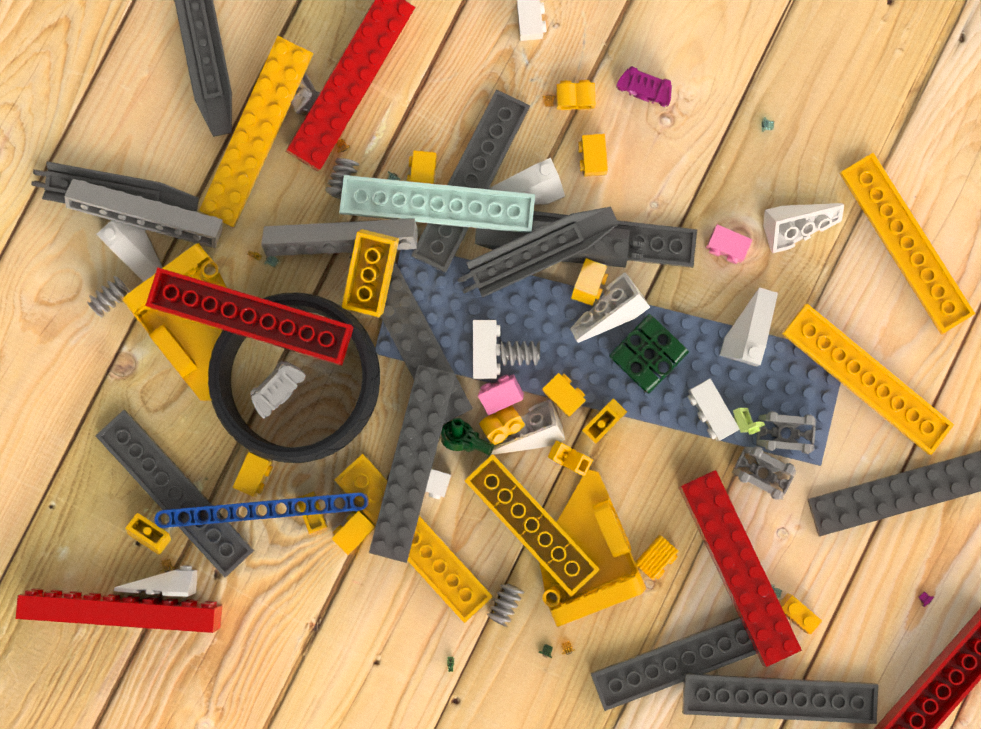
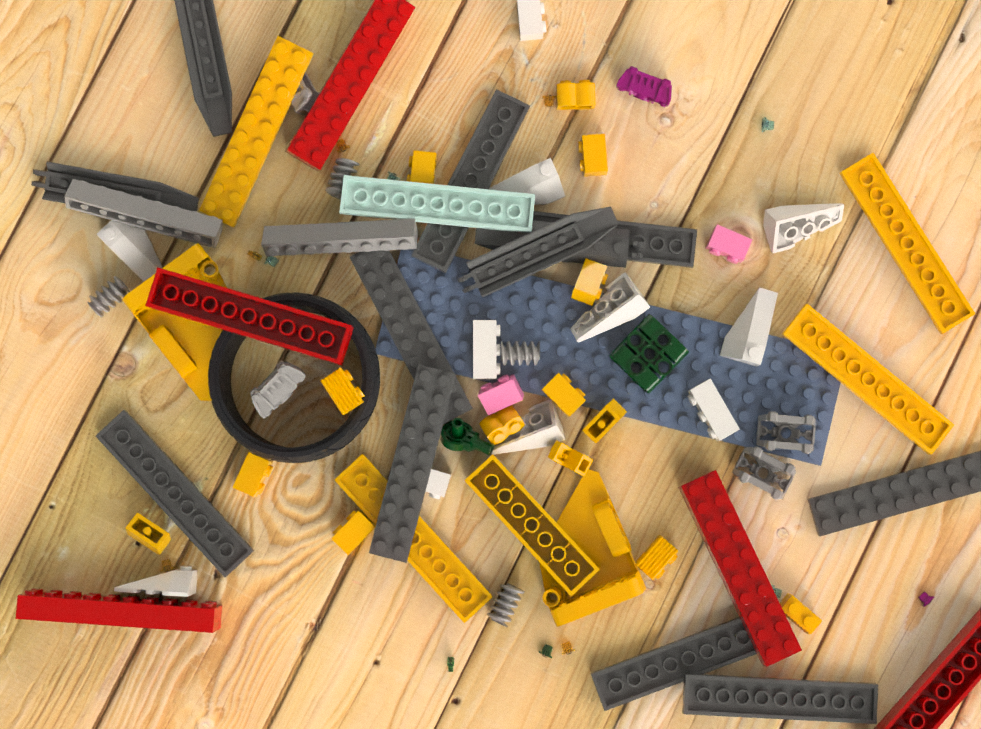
(252, 508): blue beam -> none
(313, 522): yellow tile -> none
(342, 390): none -> yellow brick
(370, 272): yellow brick -> none
(744, 421): yellowish green bracket -> none

